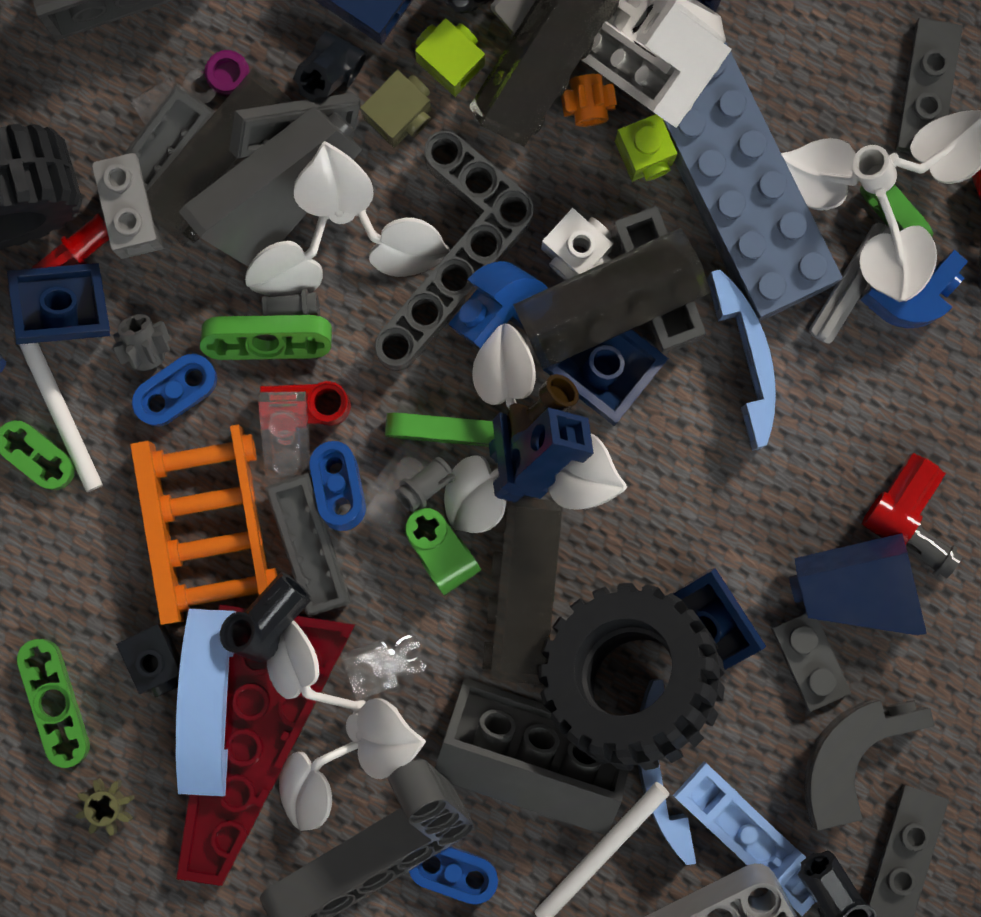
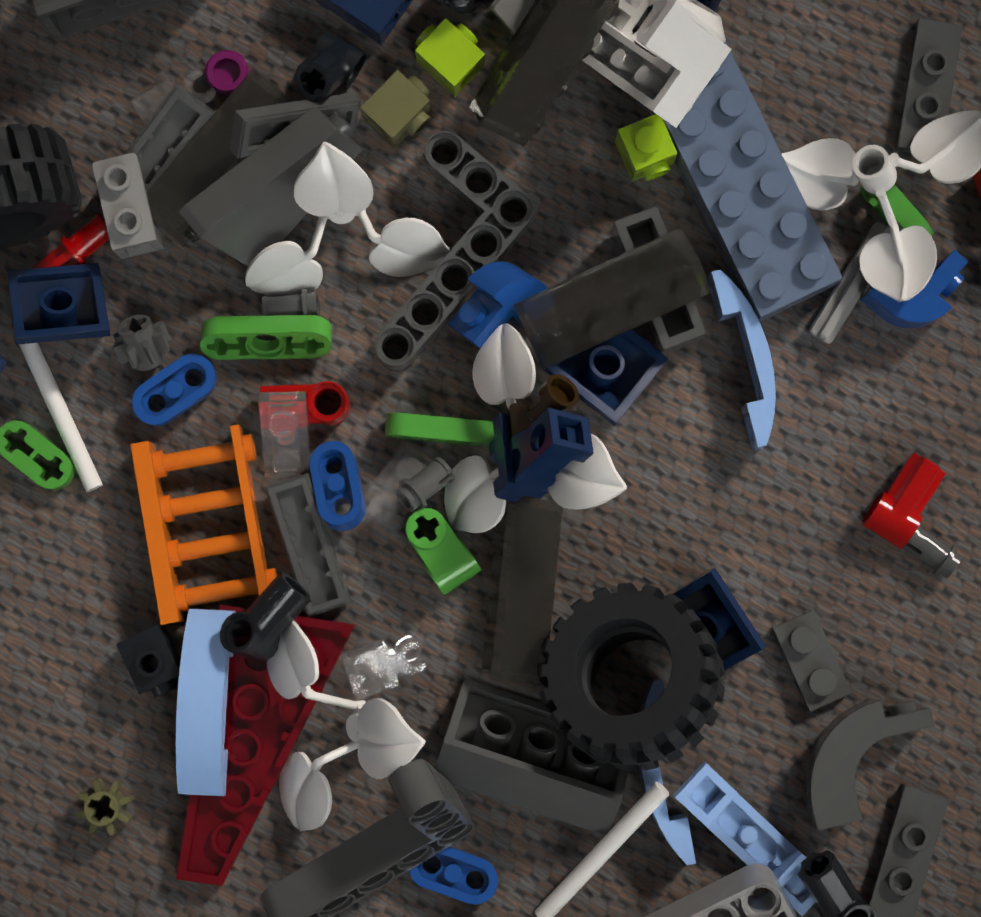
(52, 667): bright green beam -> none
(572, 232): white brick -> none
(588, 100): orange gear -> none
(861, 586): dark blue slope -> none

